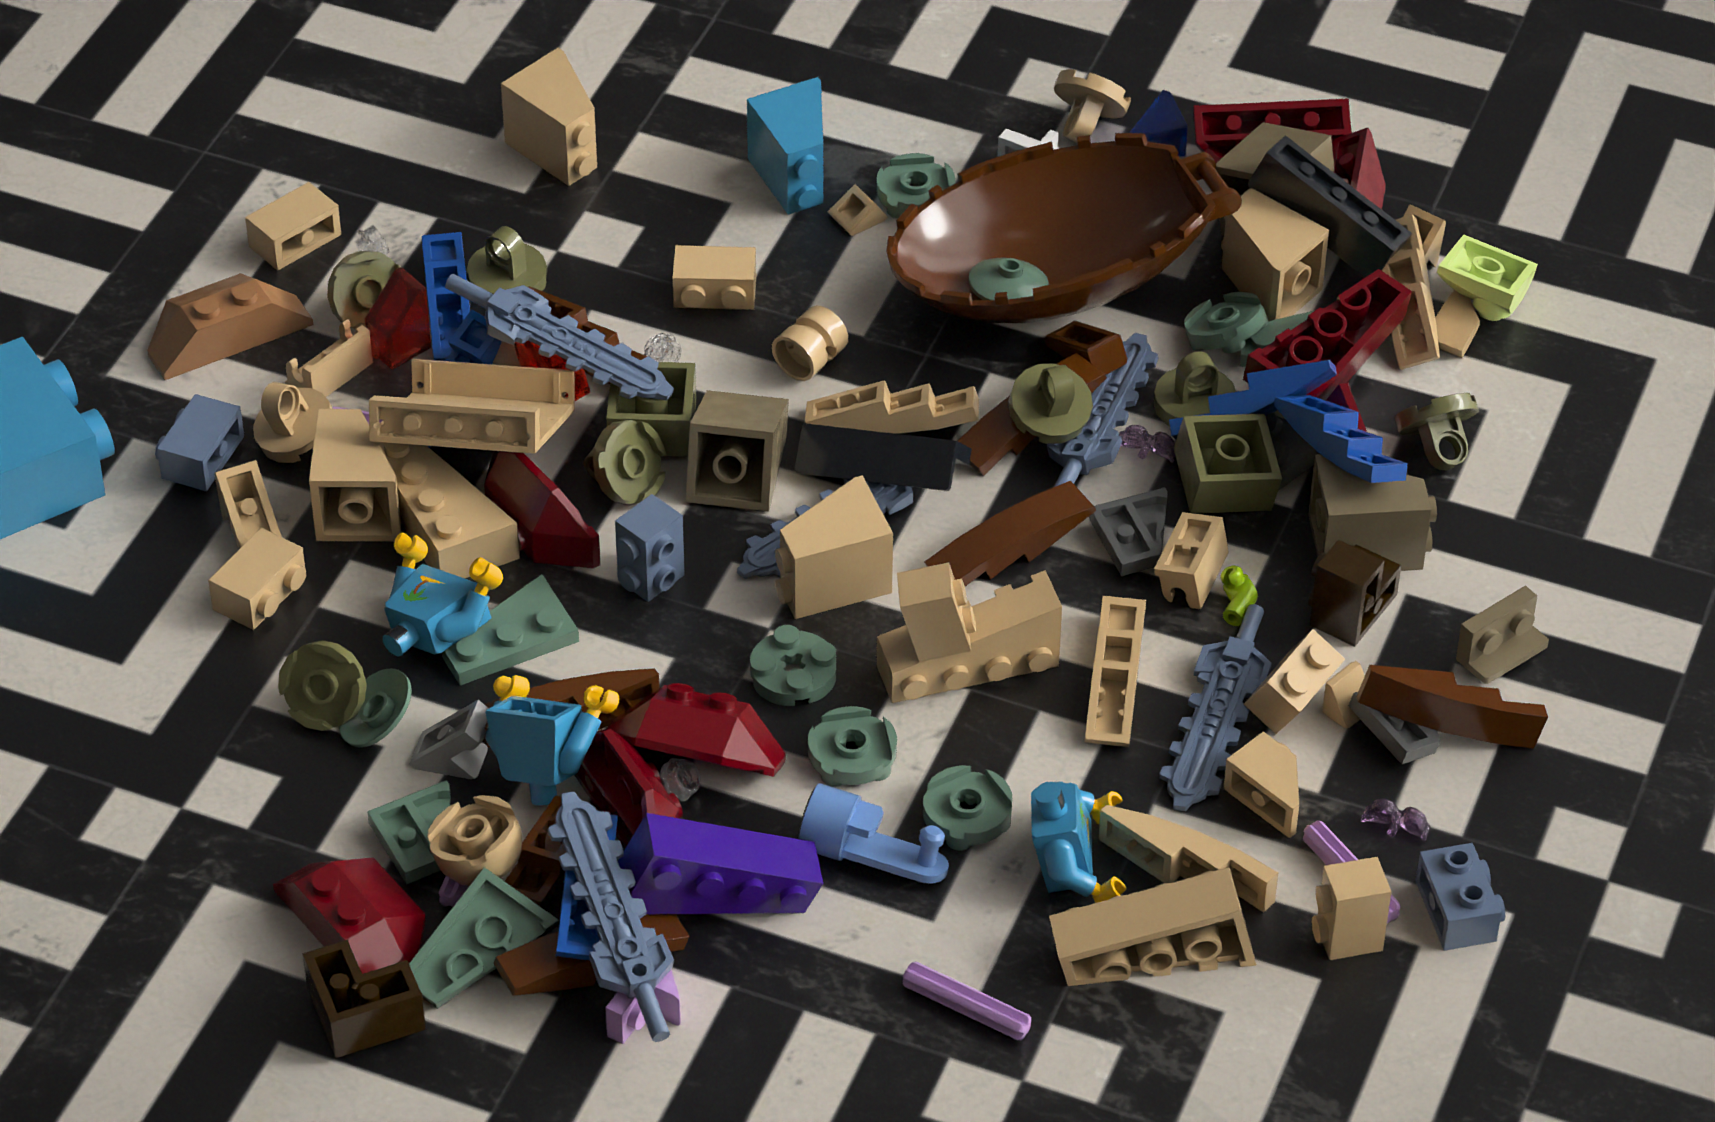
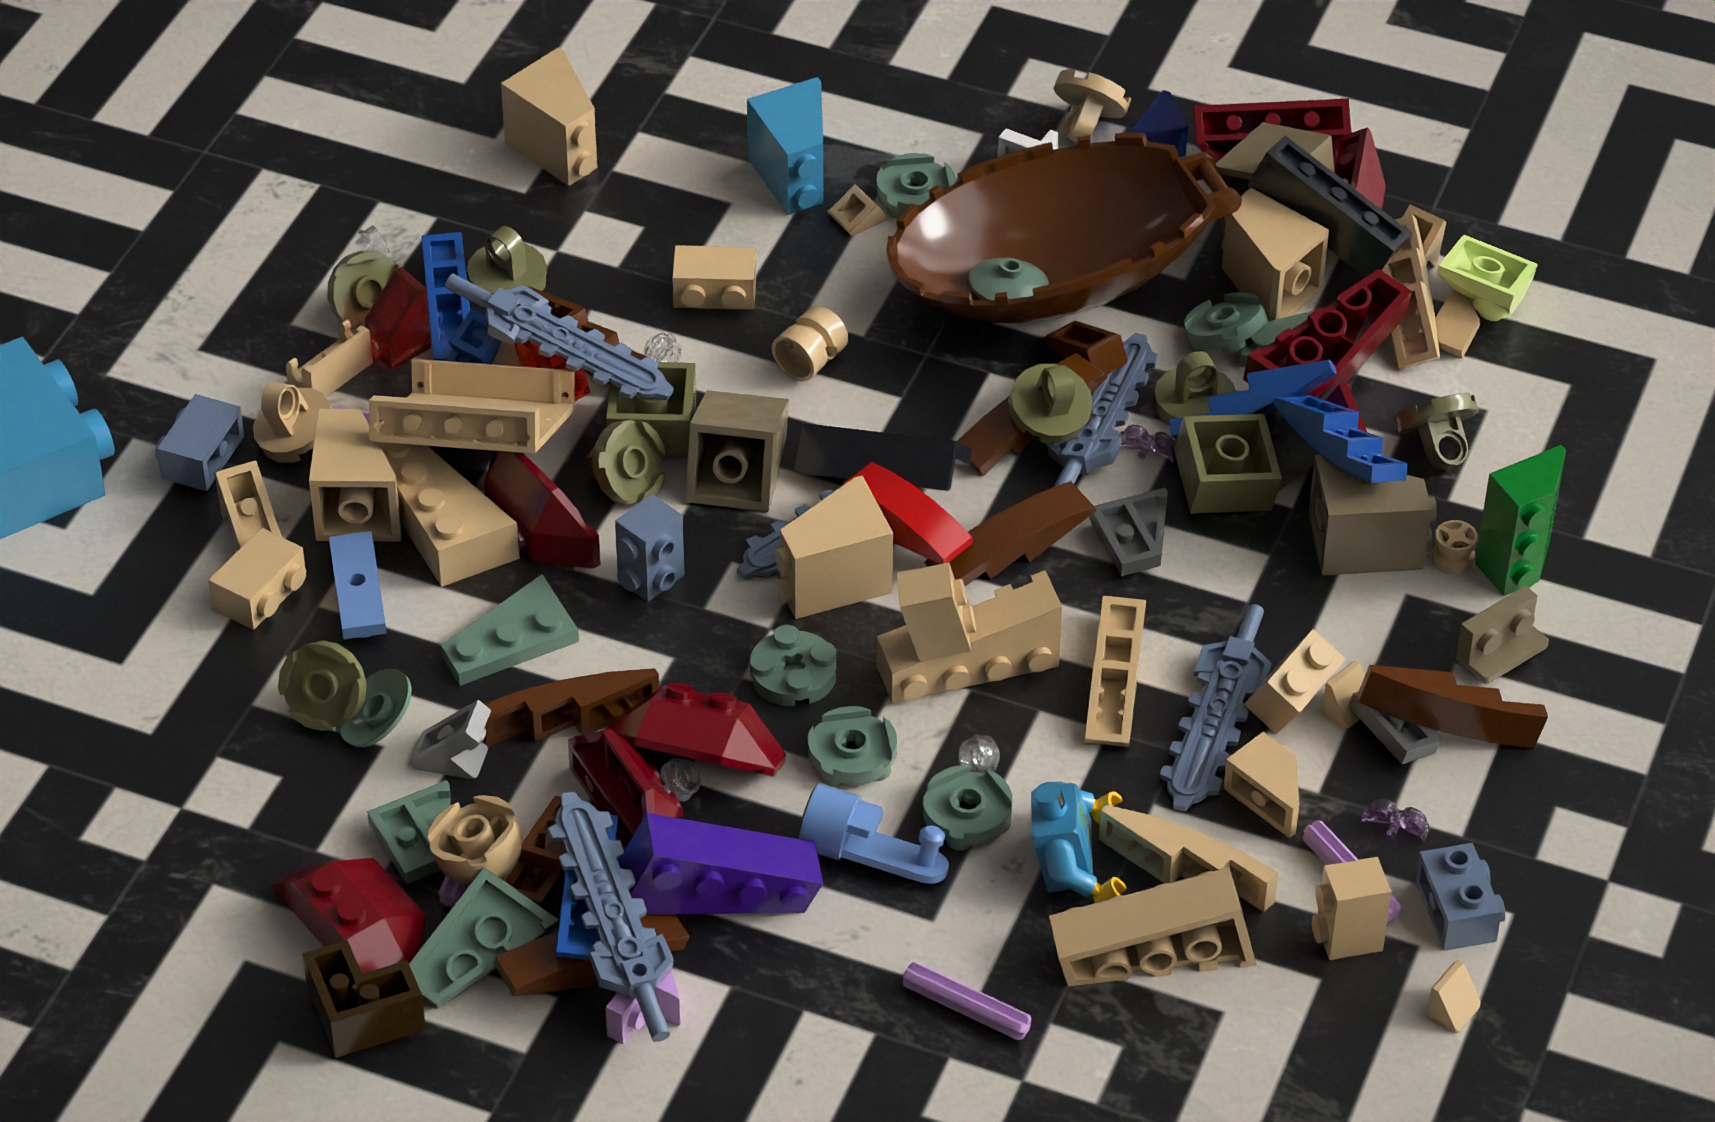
(222, 322): medium nougat wedge -> none
(293, 226): tan brick -> none
(357, 585): none -> medium blue tile
(433, 606): dark azure torso -> none
(542, 738): dark azure torso -> none
(900, 412): tan slope -> none
(915, 517): none -> red slope
(979, 753): none -> clear plate
(1193, 557): tan hinge -> none
(1240, 593): lime arm -> none
(1351, 590): dark brown brick -> none
(1453, 998): none -> tan slope
(1454, 547): none -> tan wheel
(1519, 520): none -> green slope

